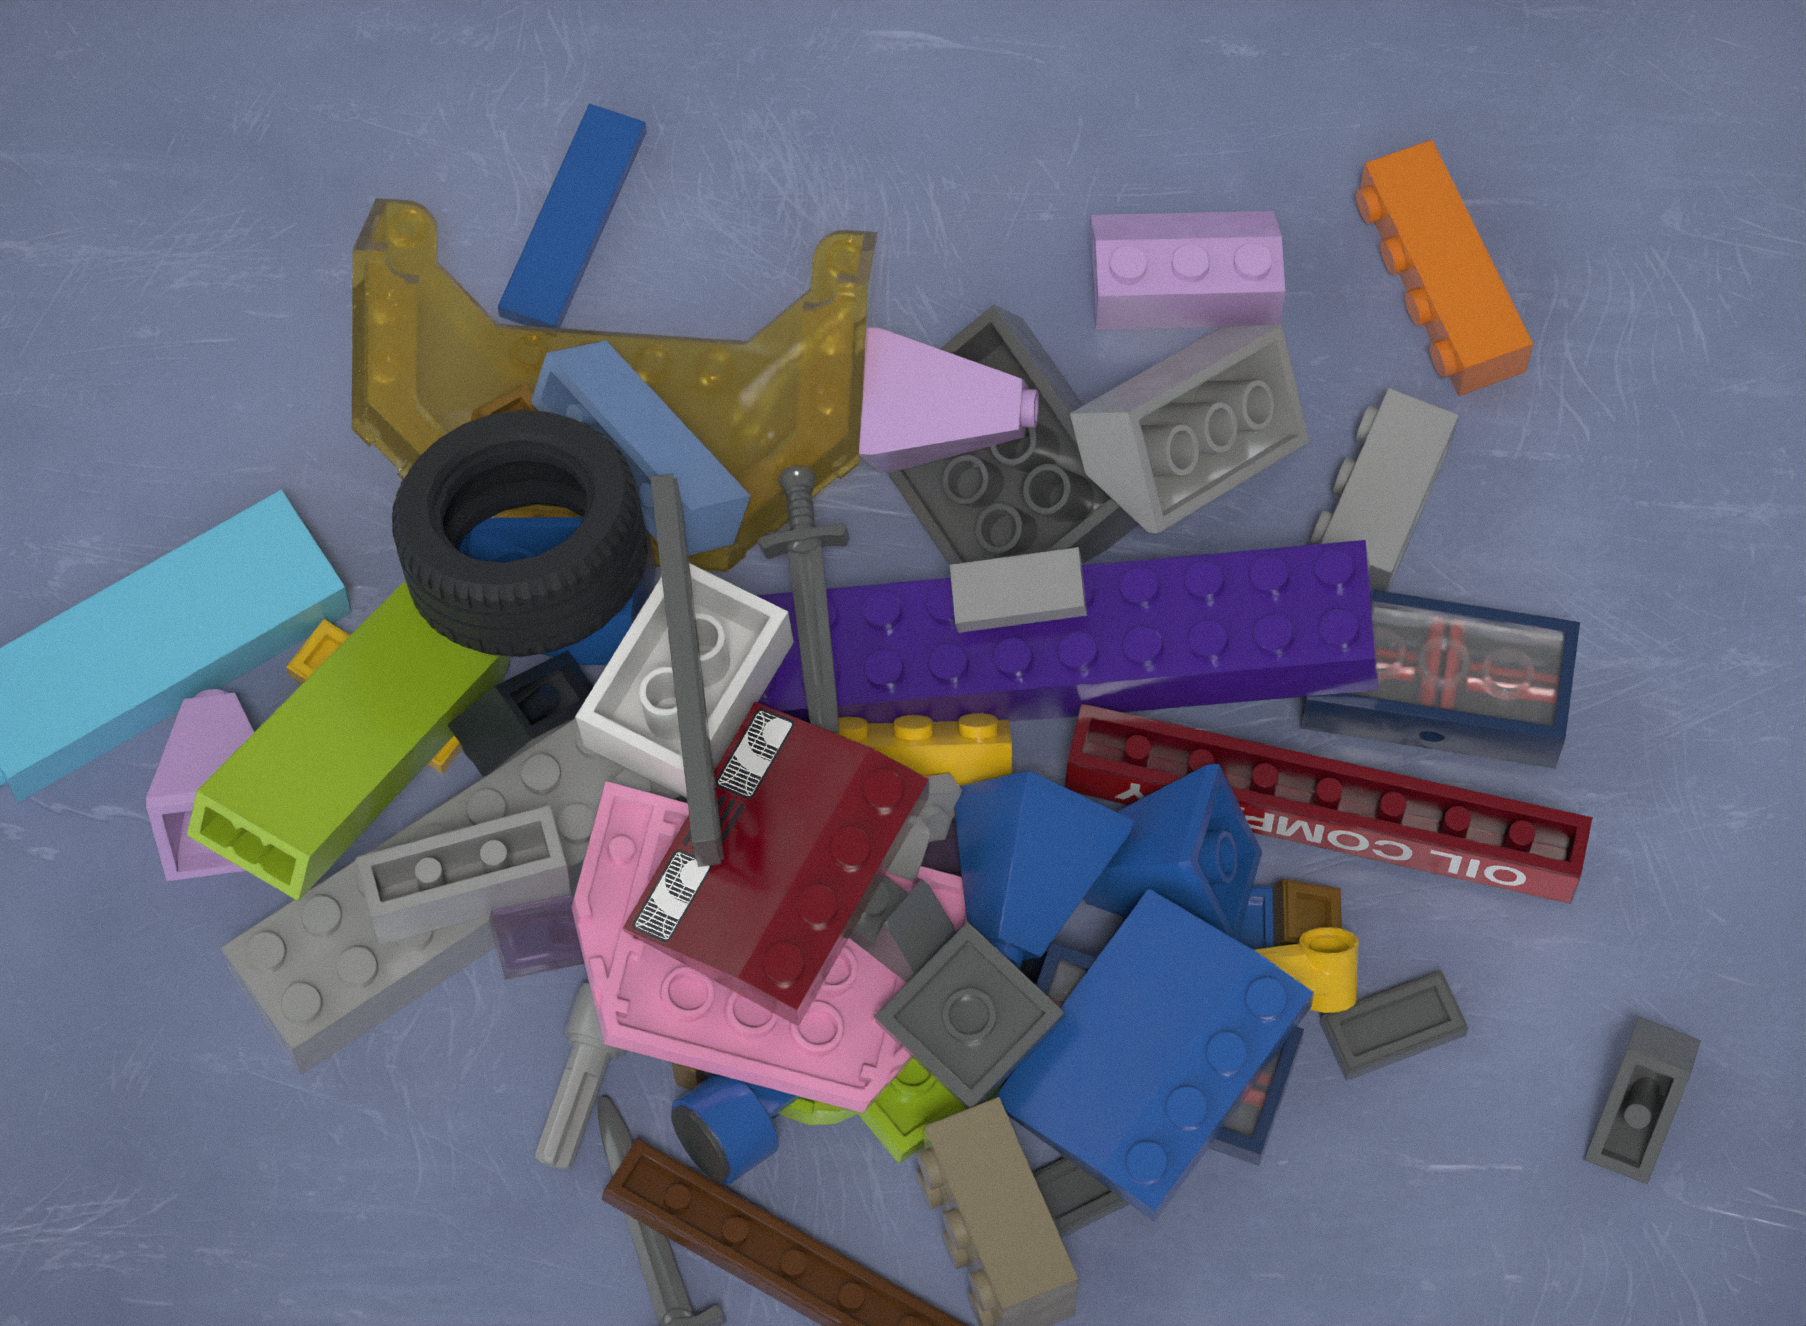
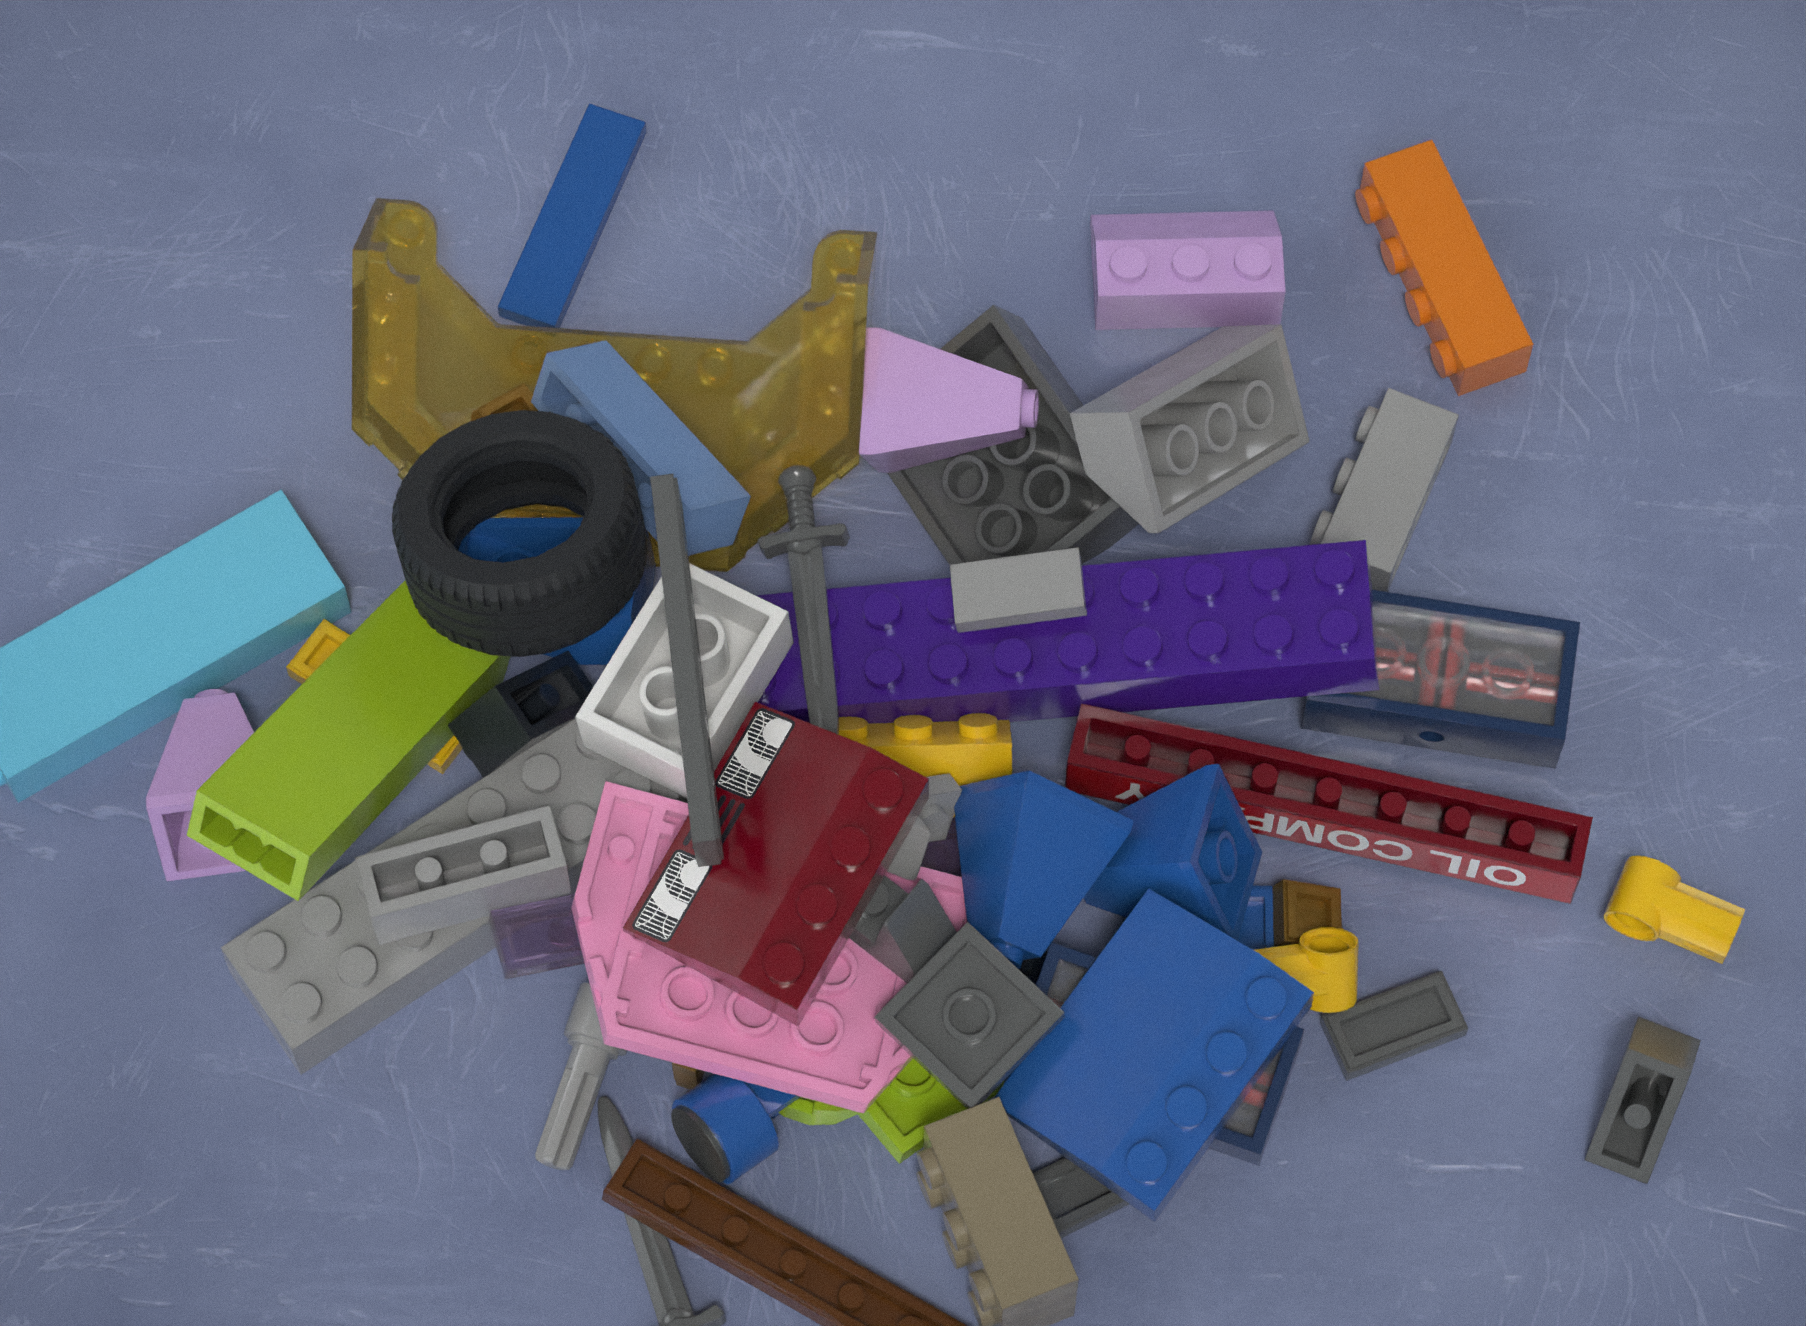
(1656, 904): none -> yellow piece

